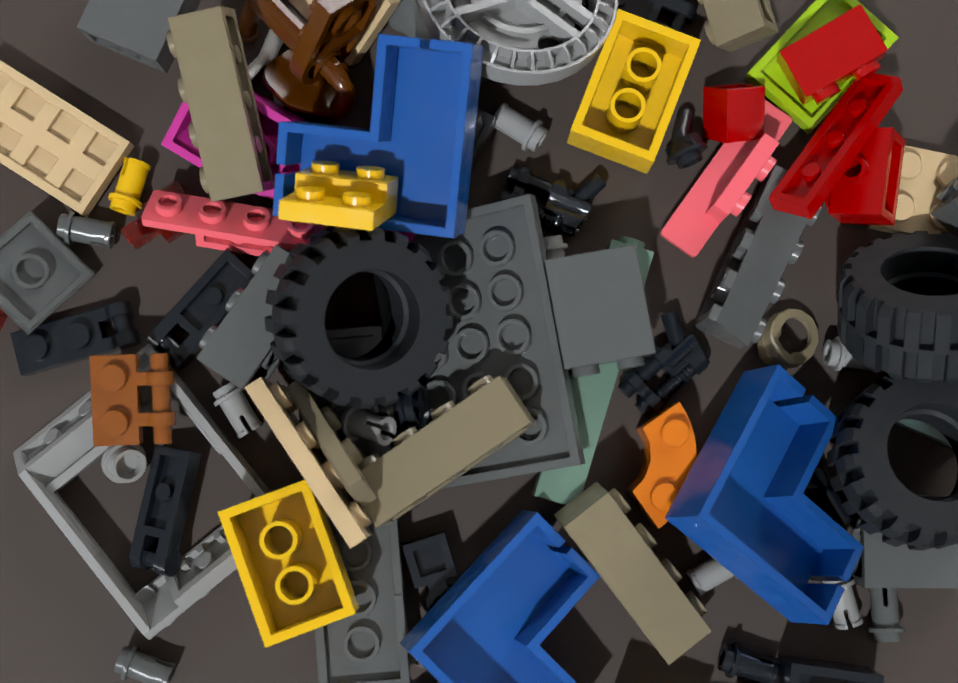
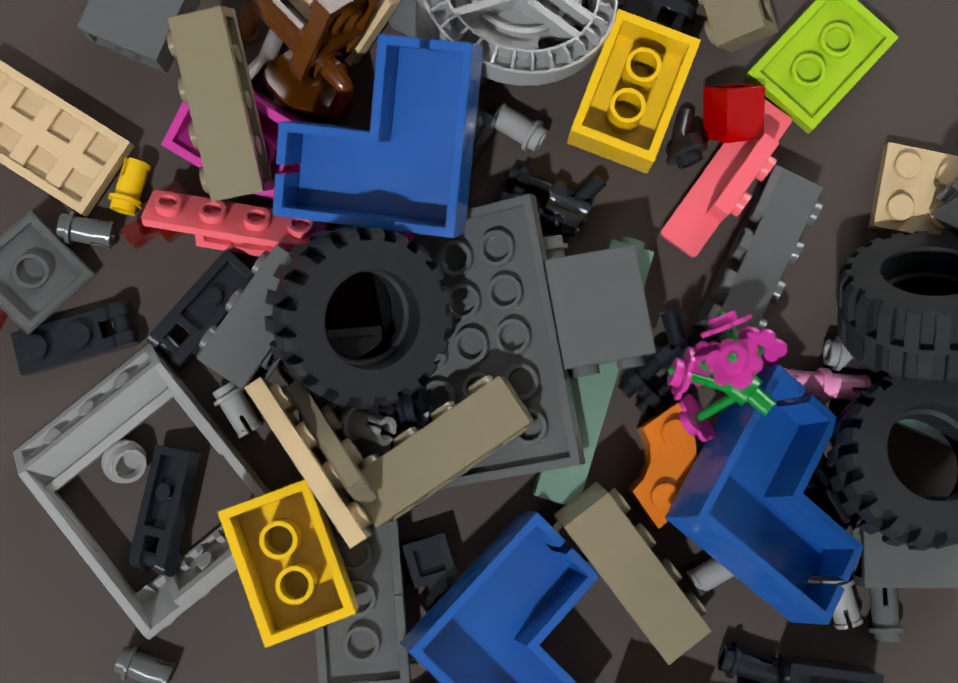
(118, 403): dark orange plate -> none
(341, 197): yellow plate -> none
(733, 369): none -> dark pink plant
(770, 349): dark tan piece -> none
(828, 385): none -> bright pink pin
(833, 55): red brick -> none
(835, 145): red plate -> none
(871, 183): red brick -> none

